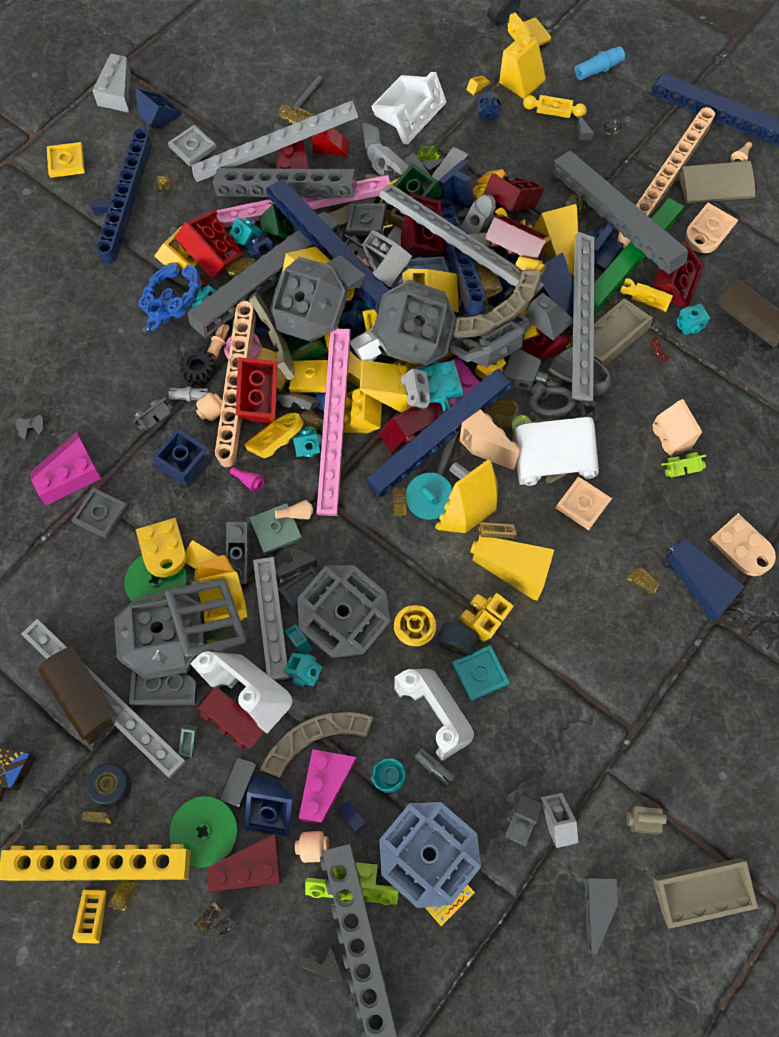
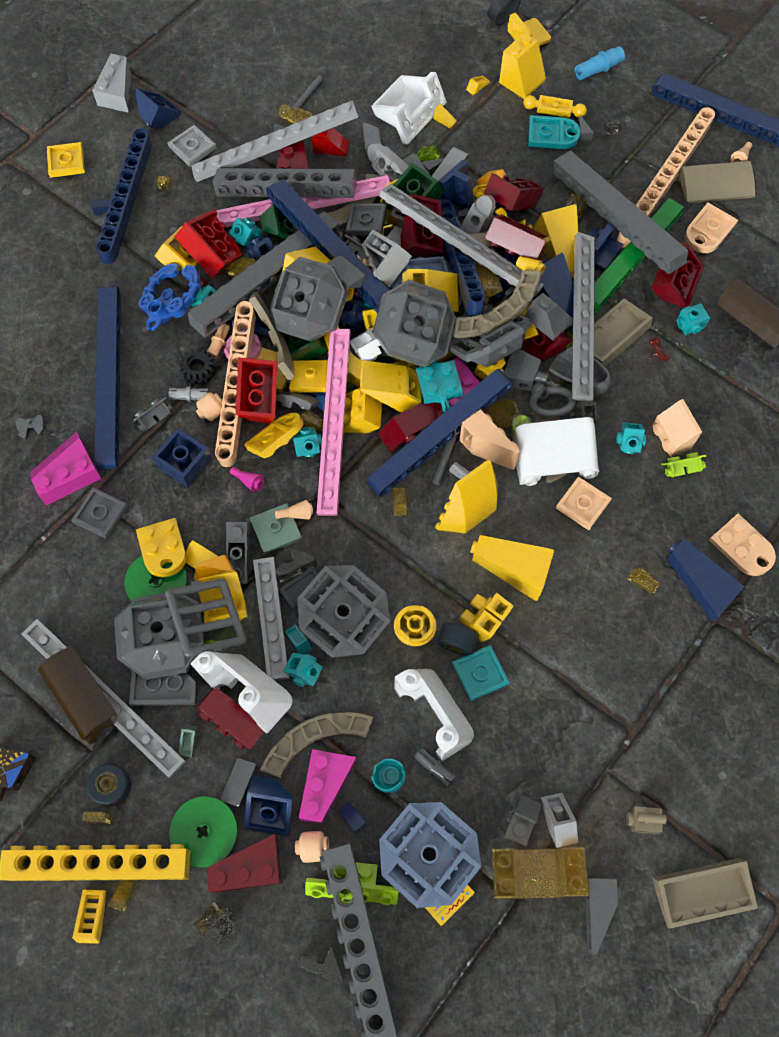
(108, 378): none -> dark blue beam
(417, 388): light grey leg -> none
(428, 495): teal shield -> none
(443, 116): none -> yellow piece
(489, 106): dark blue brick -> none
(497, 530): clear yellow piece -> none
(539, 873): none -> clear yellow slope
(552, 132): none -> teal plate
(631, 438): none -> teal brick
(647, 295): yellow plate -> none

